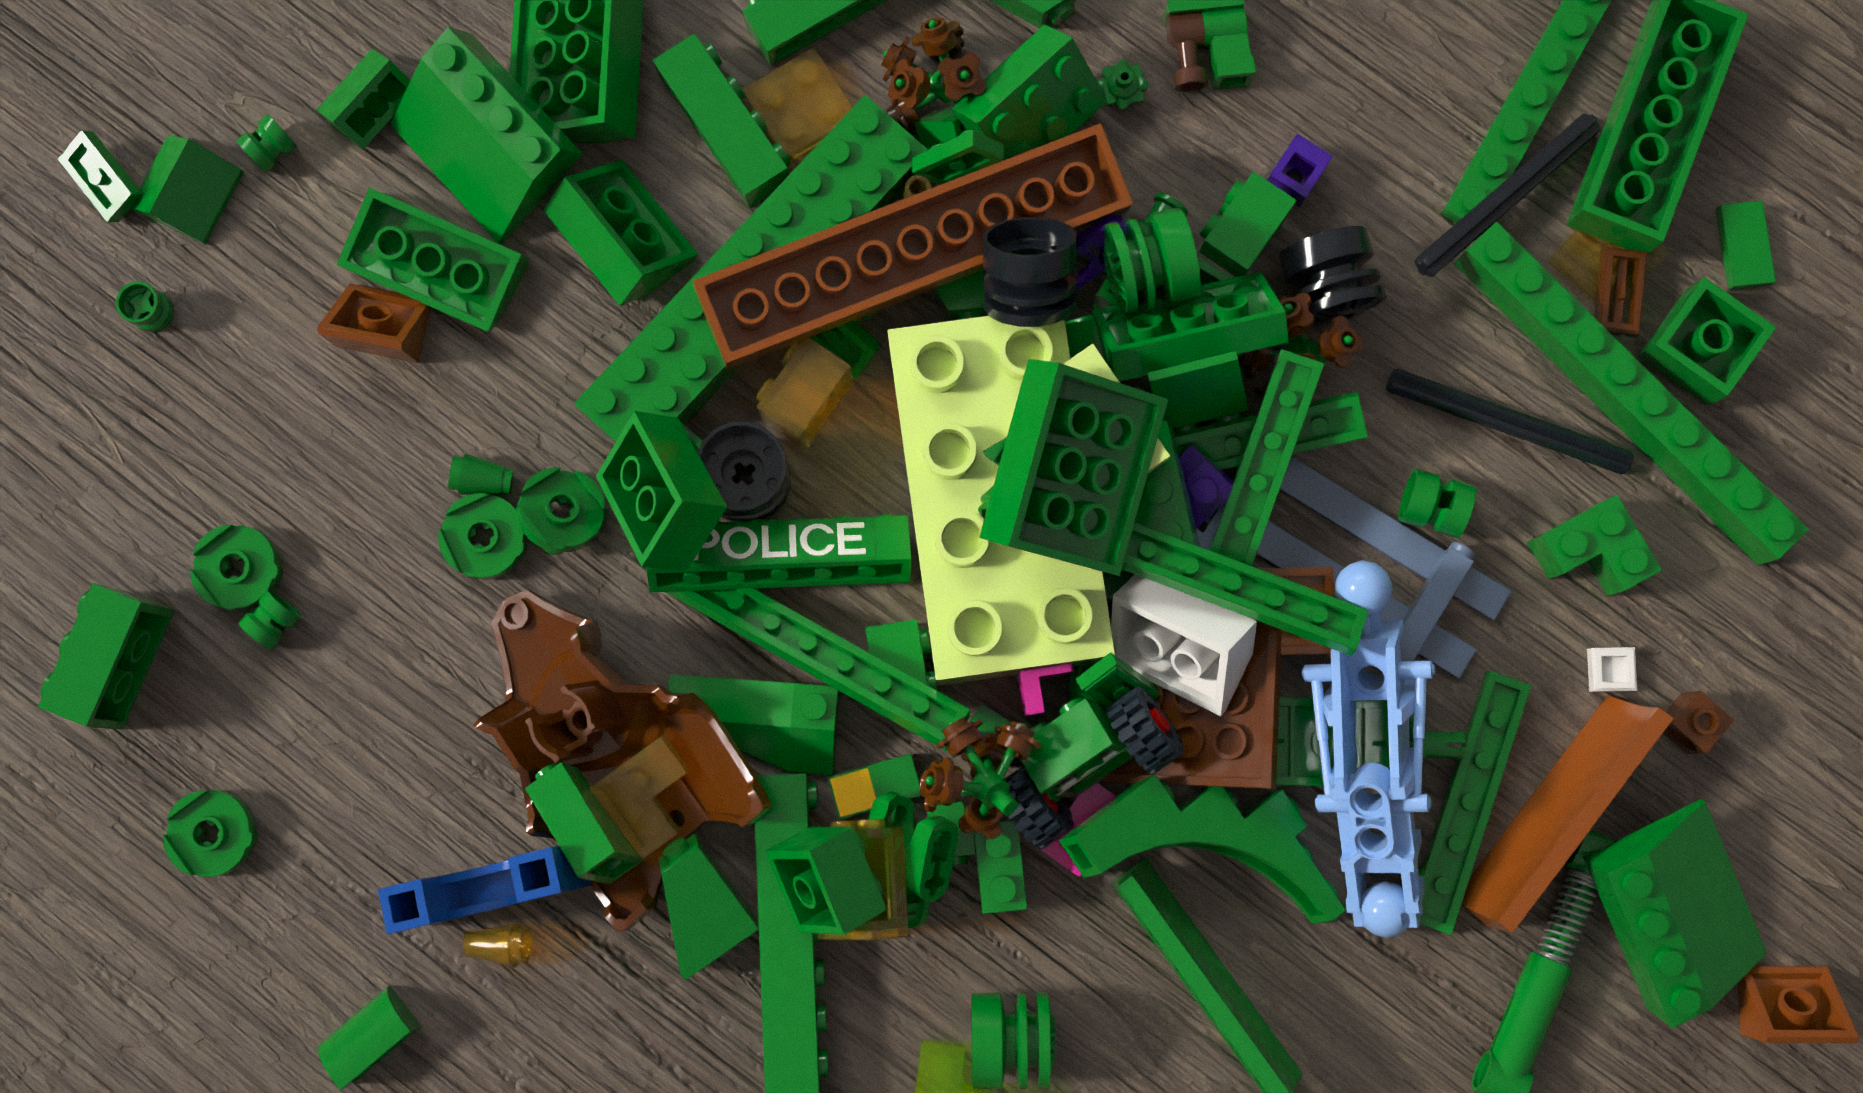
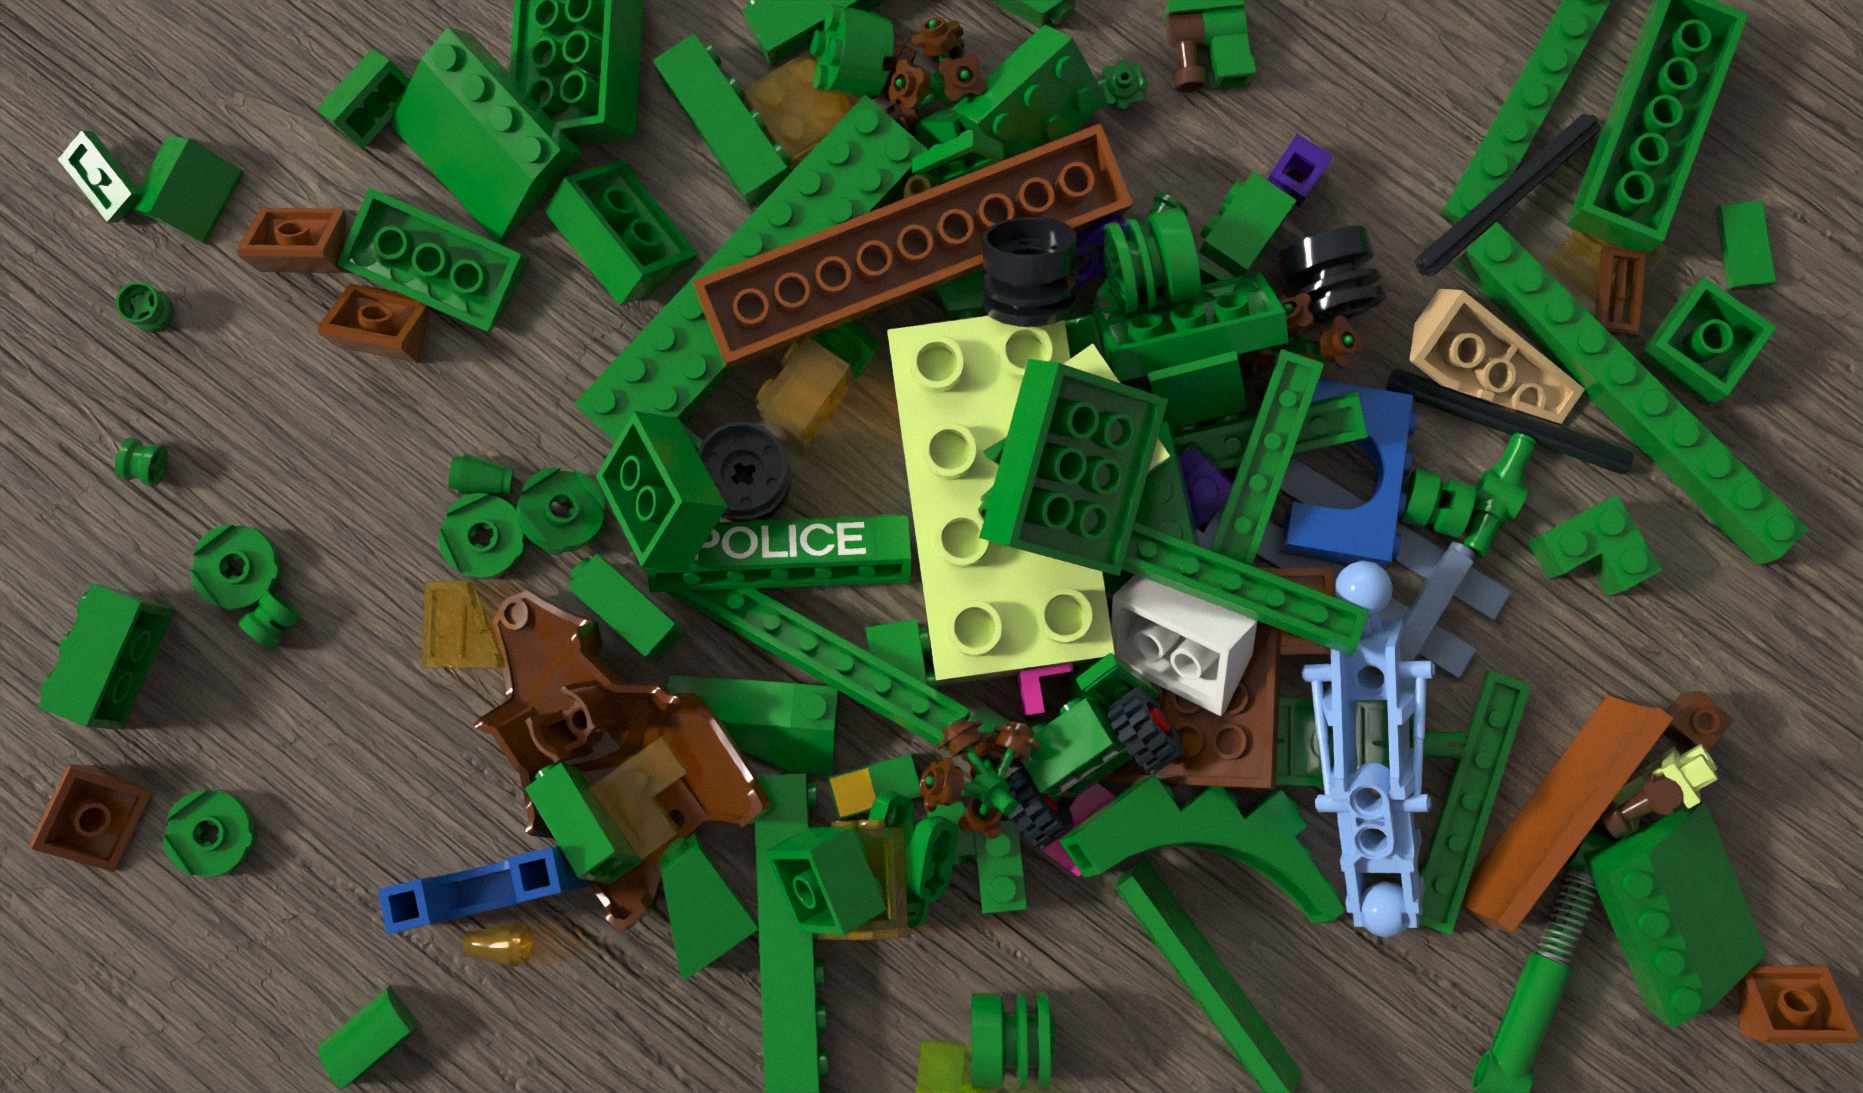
(90, 817): none -> dark orange slope
(141, 462): none -> green wheel
(266, 143): green wheel -> none
(295, 240): none -> dark orange slope
(457, 628): none -> clear yellow wing
(625, 607): none -> green brick
(852, 52): none -> green brick
(1370, 529): none -> blue arch
(1481, 356): none -> tan wedge
(1499, 494): none -> green pin
(1612, 669): white tile -> none
(1660, 789): none -> hips

